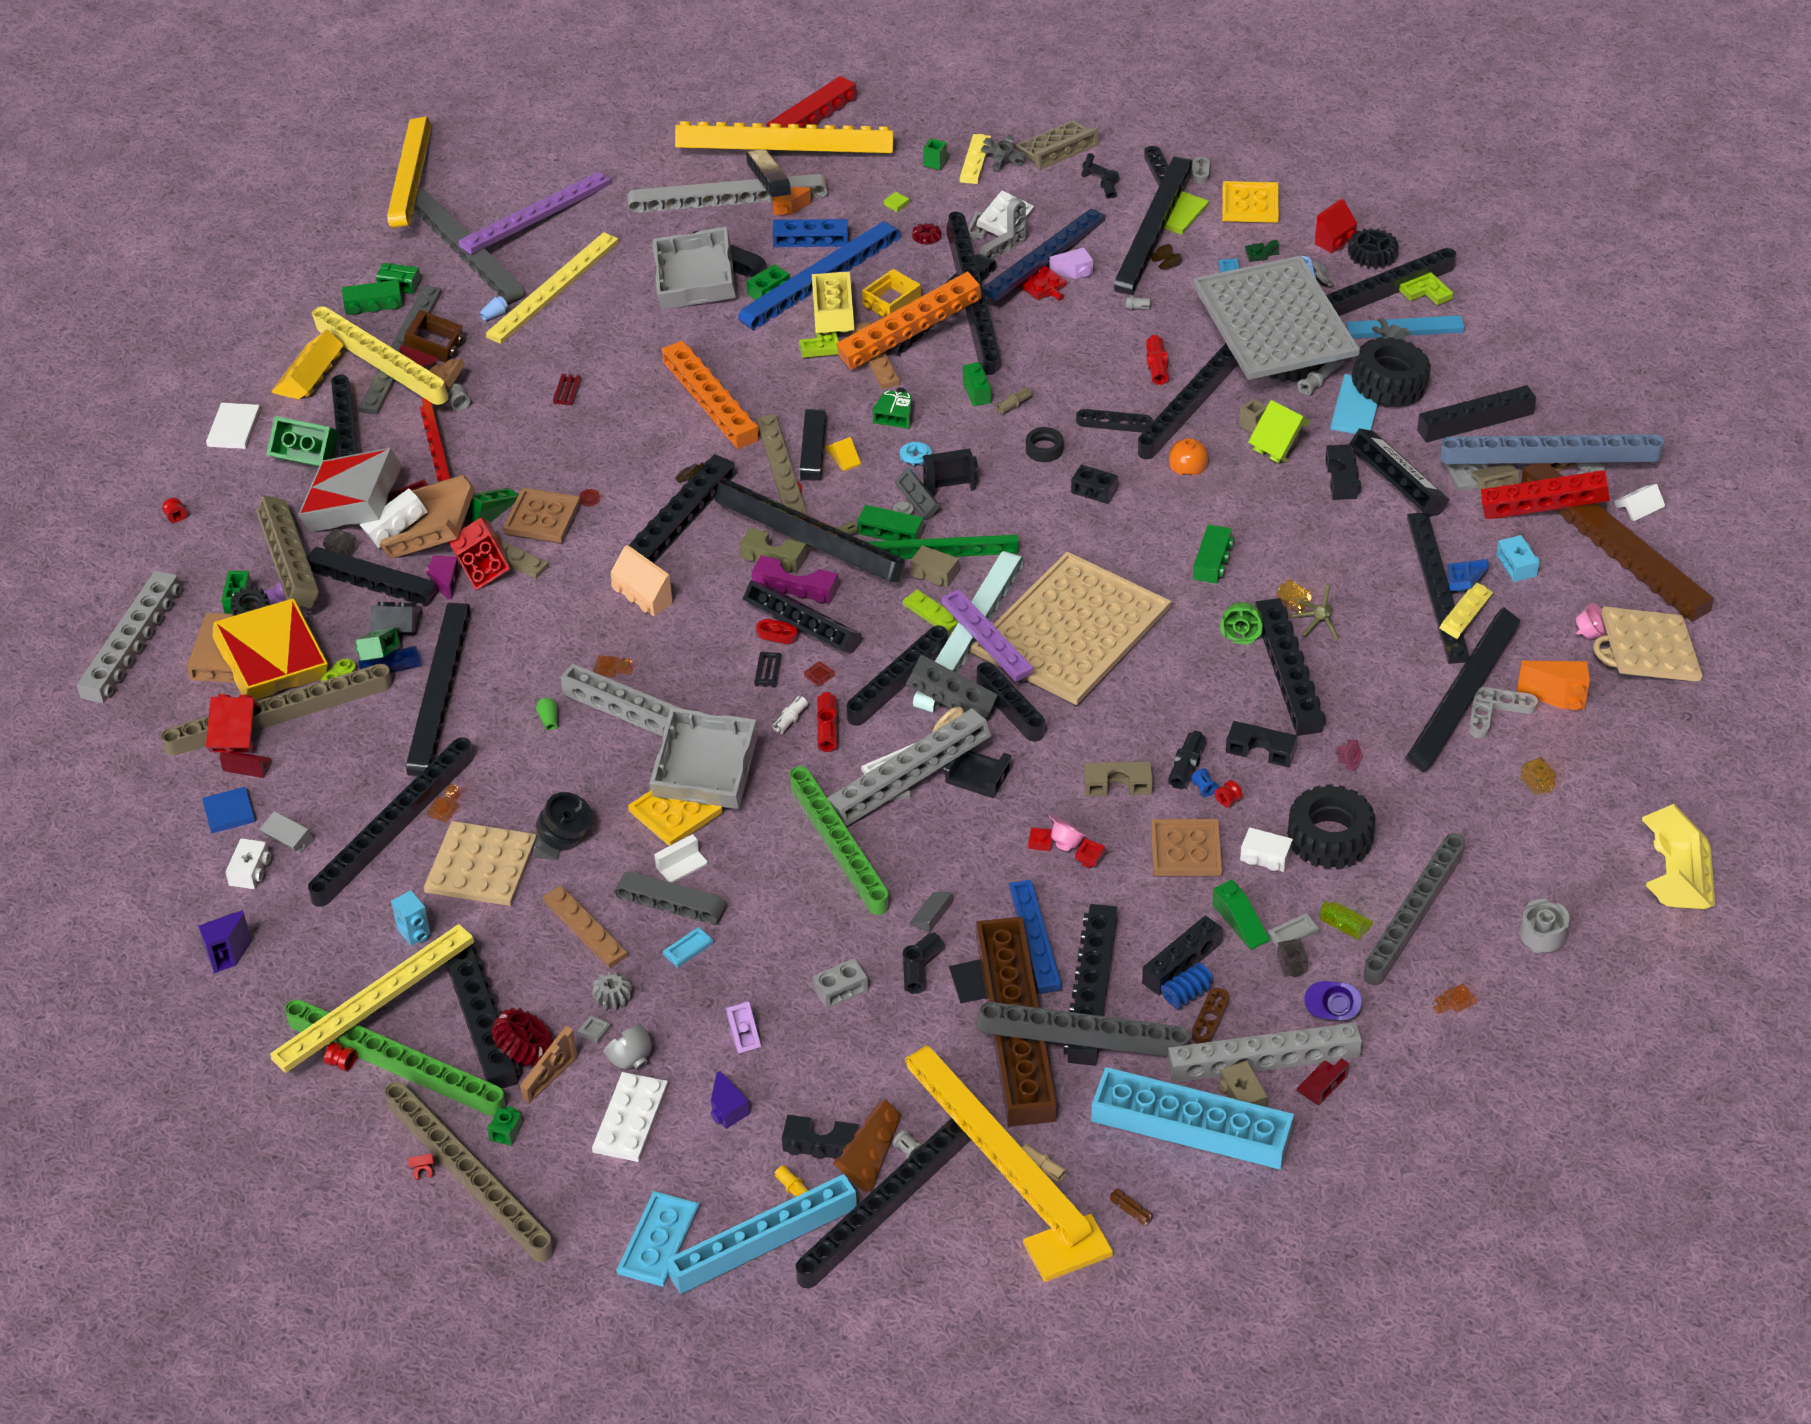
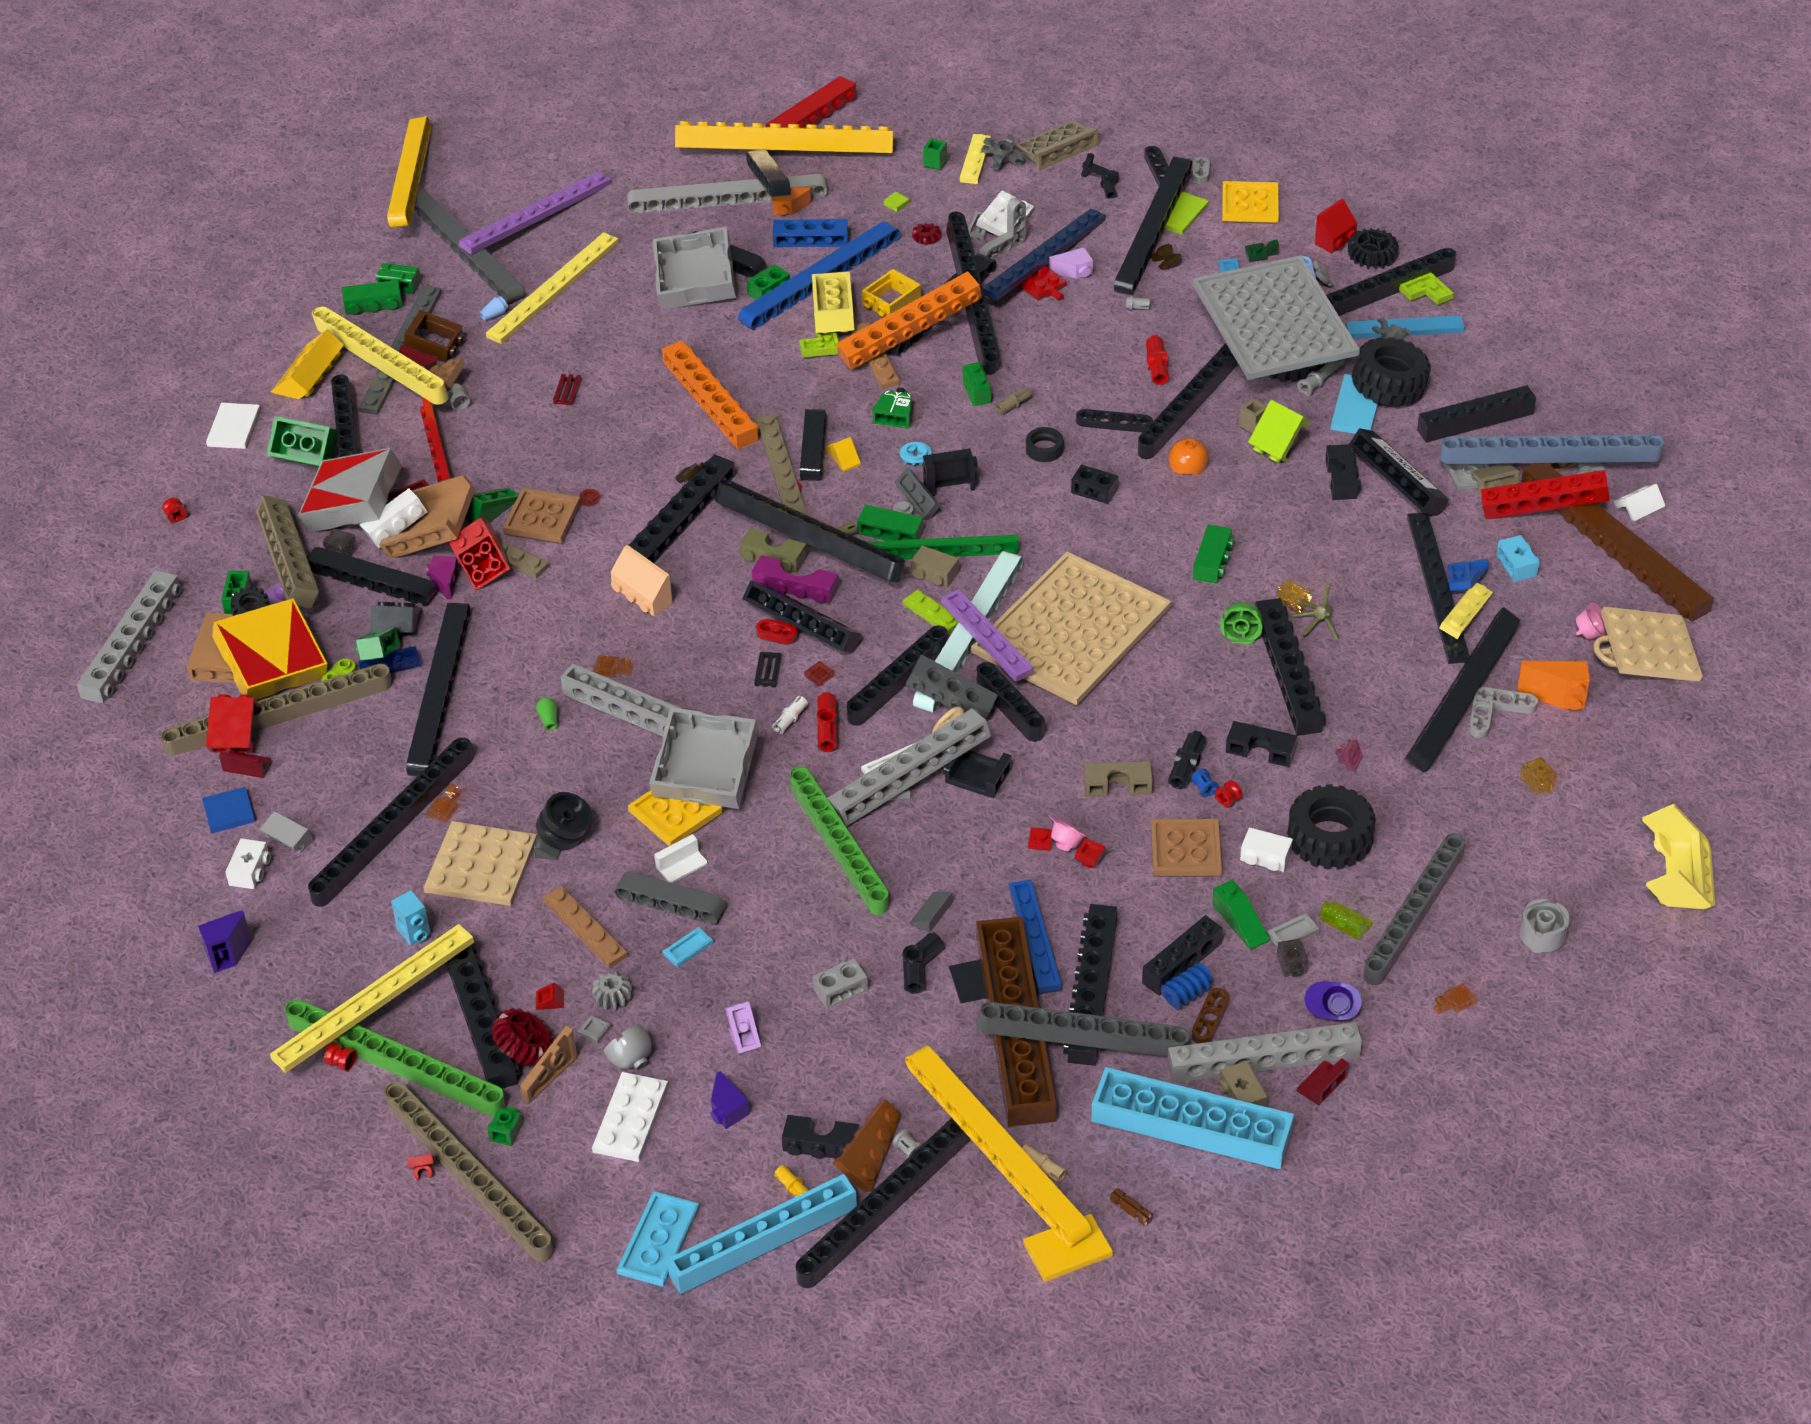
(550, 997): none -> red slope

